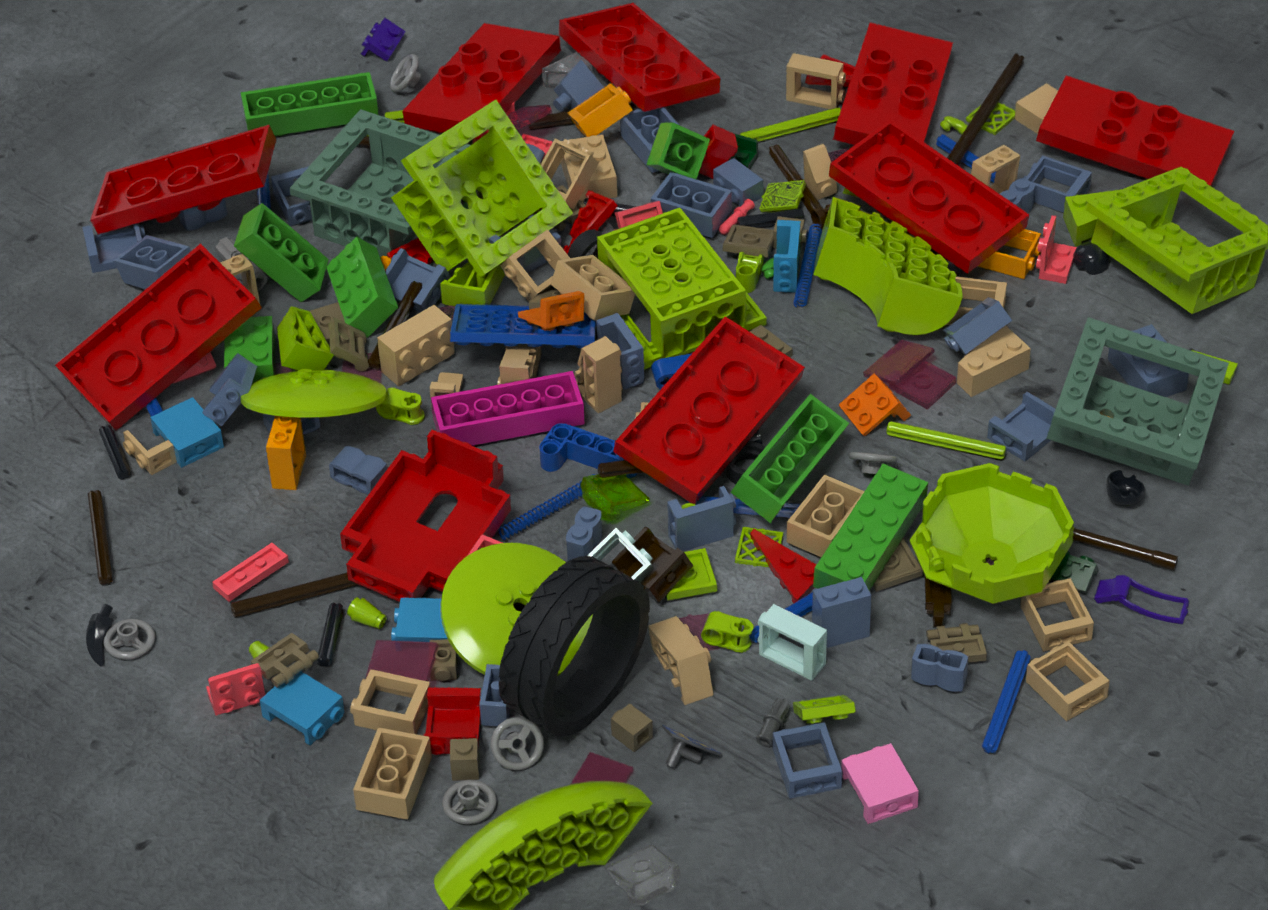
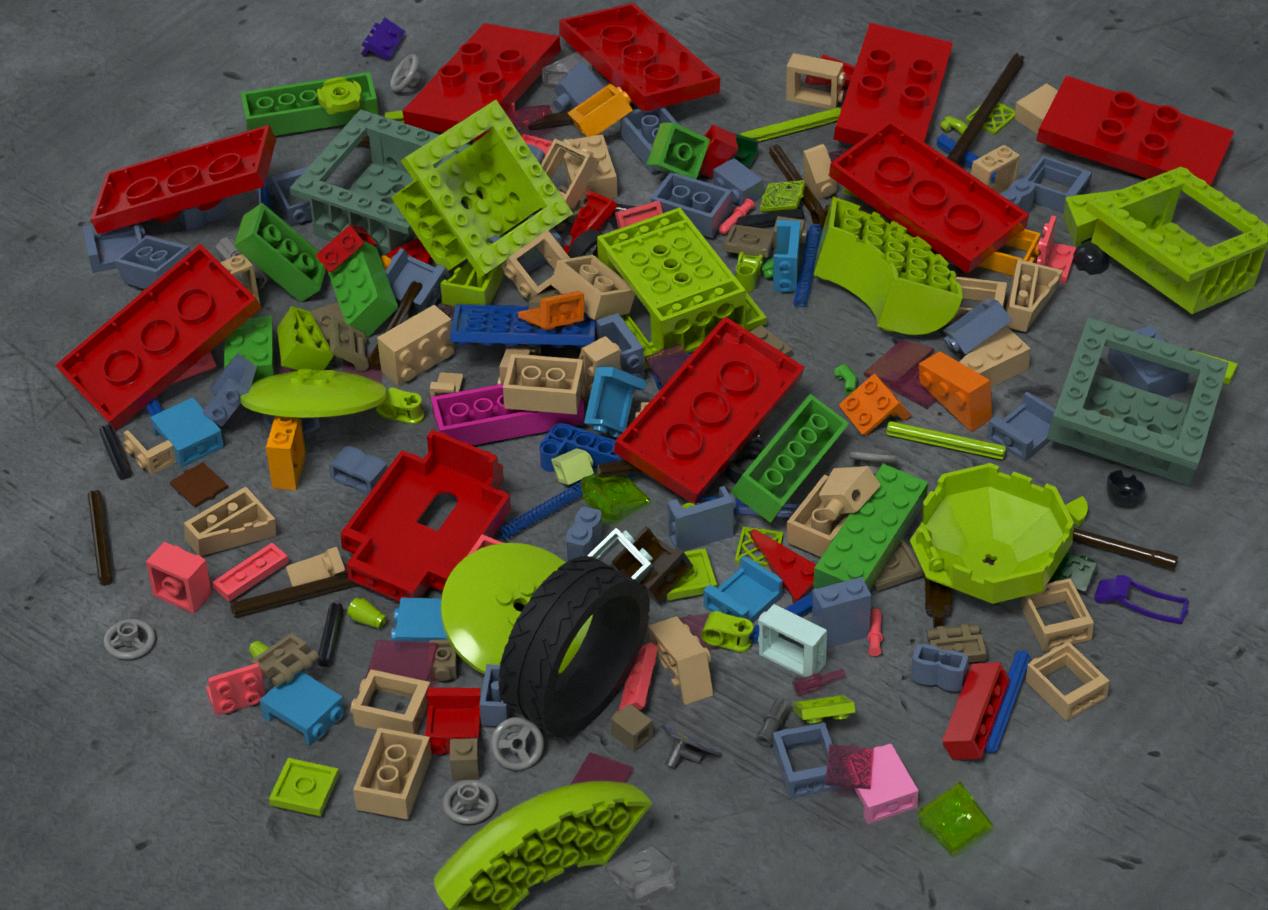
(96, 631): black bar -> none
(179, 577): none -> coral brick
(198, 485): none -> reddish brown piece
(230, 524): none -> tan wedge
(304, 787): none -> lime plate
(316, 567): none -> tan bracket
(344, 246): none -> red panel
(348, 100): none -> lime plate
(543, 384): none -> tan brick
(572, 466): none -> yellowish green brick
(611, 400): none -> dark azure panel
(639, 678): none -> coral plate
(666, 362): none -> clear pink piece
(746, 592): none -> dark azure panel
(815, 681): none -> clear pink axle
(844, 372): none -> bright green arm
(847, 490): none -> tan torso
(849, 766): none -> clear pink piece
(875, 636): none -> coral piece
(954, 819): none -> clear neon green slope
(958, 389): none -> orange wedge
(976, 711): none -> red brick
(1029, 292): none -> tan wedge
(1078, 510): none -> lime tile

